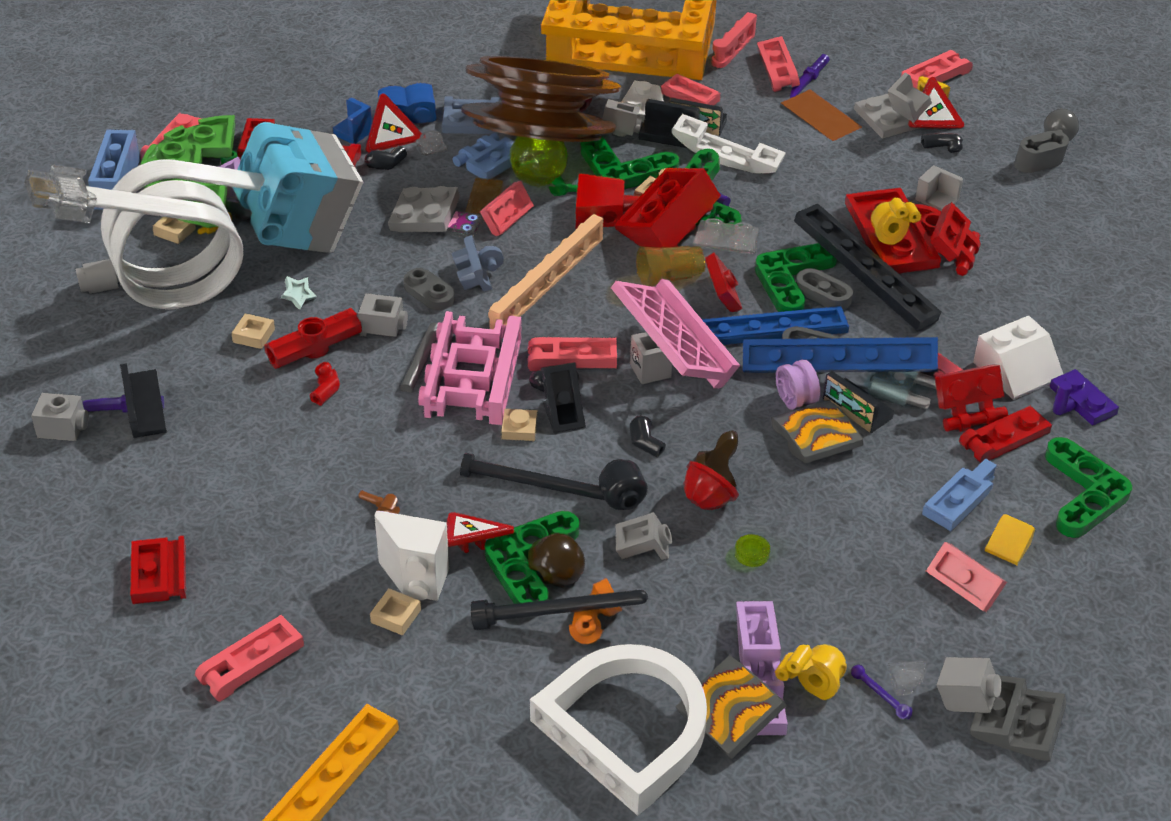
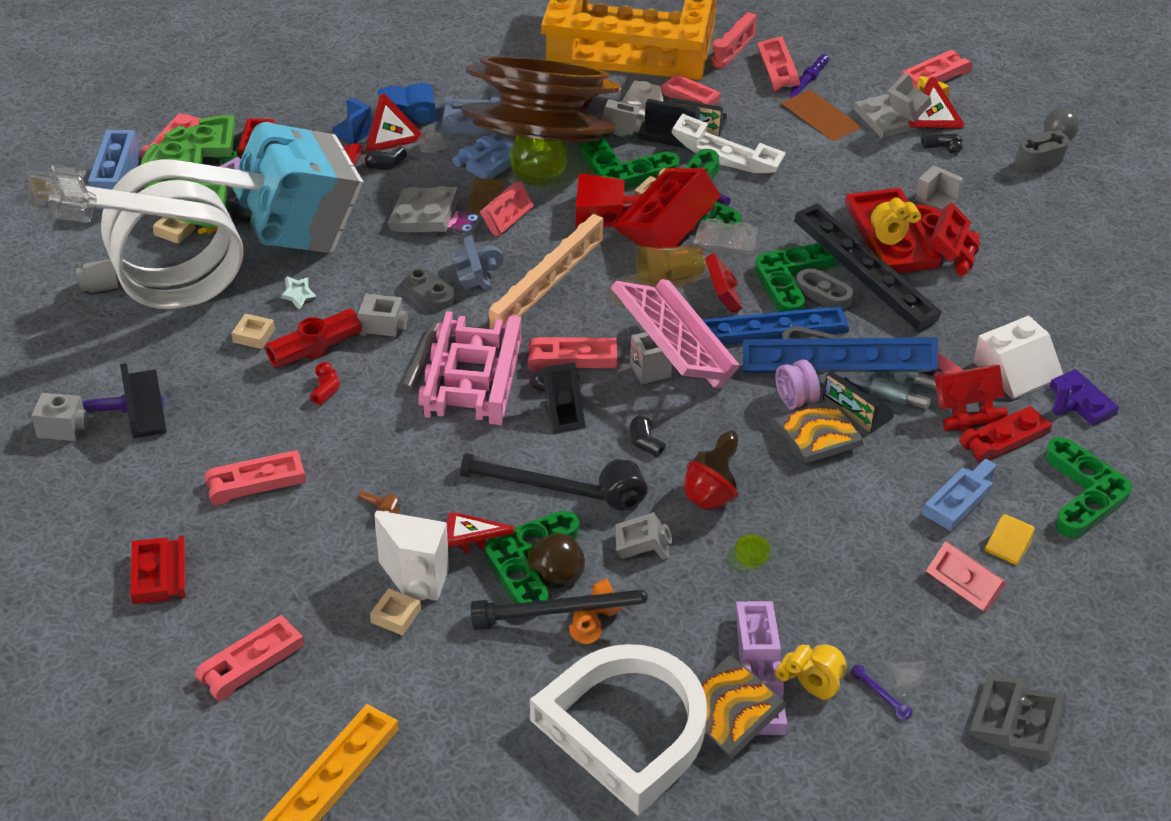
(254, 476): none -> coral plate
(519, 424): tan plate -> none
(561, 187): green hand -> none
(968, 684): light grey brick -> none

